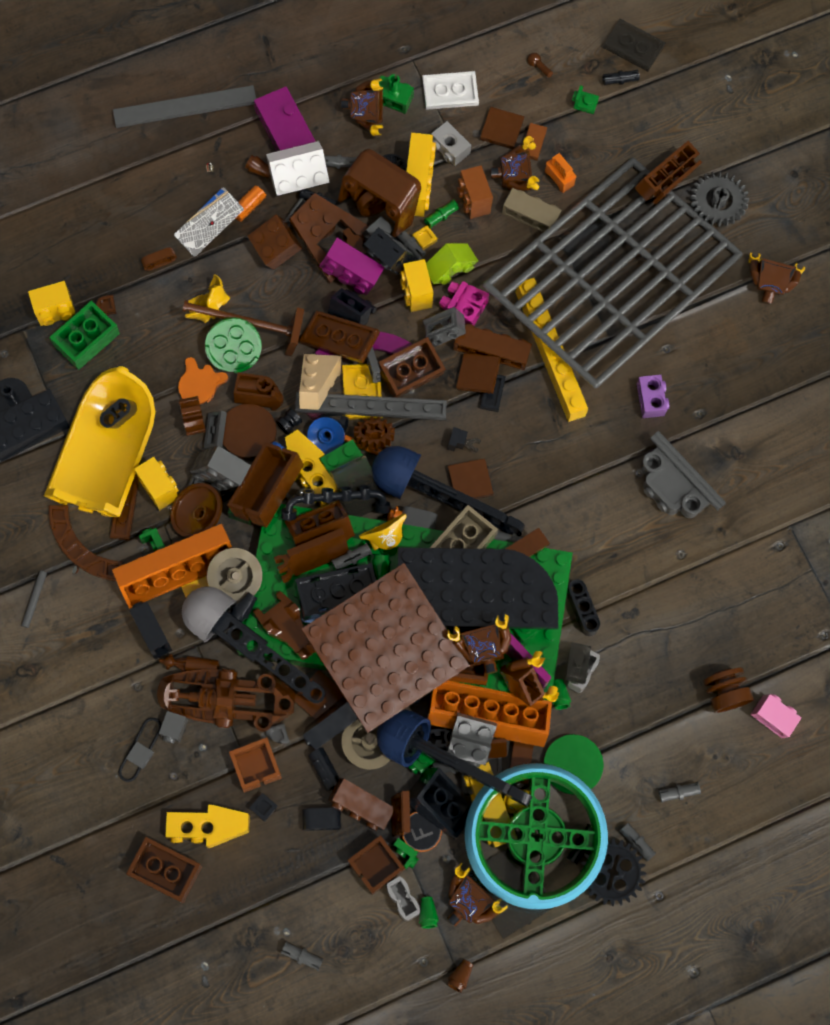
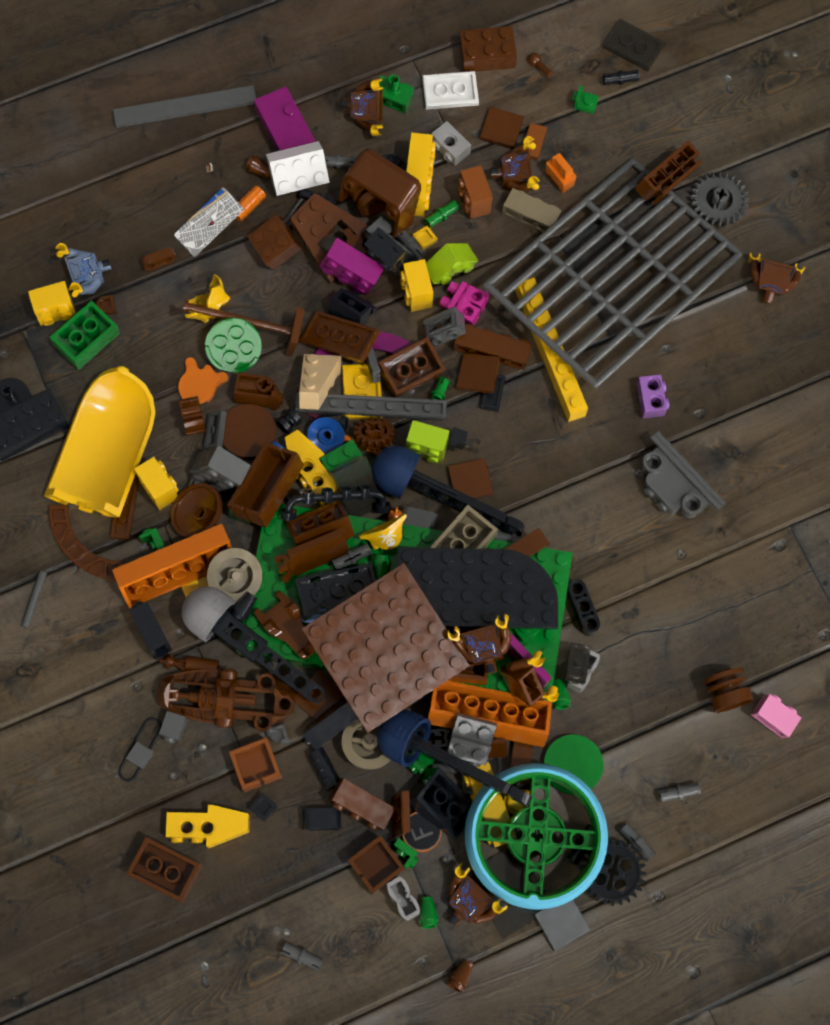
(83, 269): none -> sand blue torso
(121, 417): black beam -> none
(428, 441): none -> lime piece
(440, 389): none -> green pin
(487, 49): none -> reddish brown brick
(562, 924): none -> dark grey tile

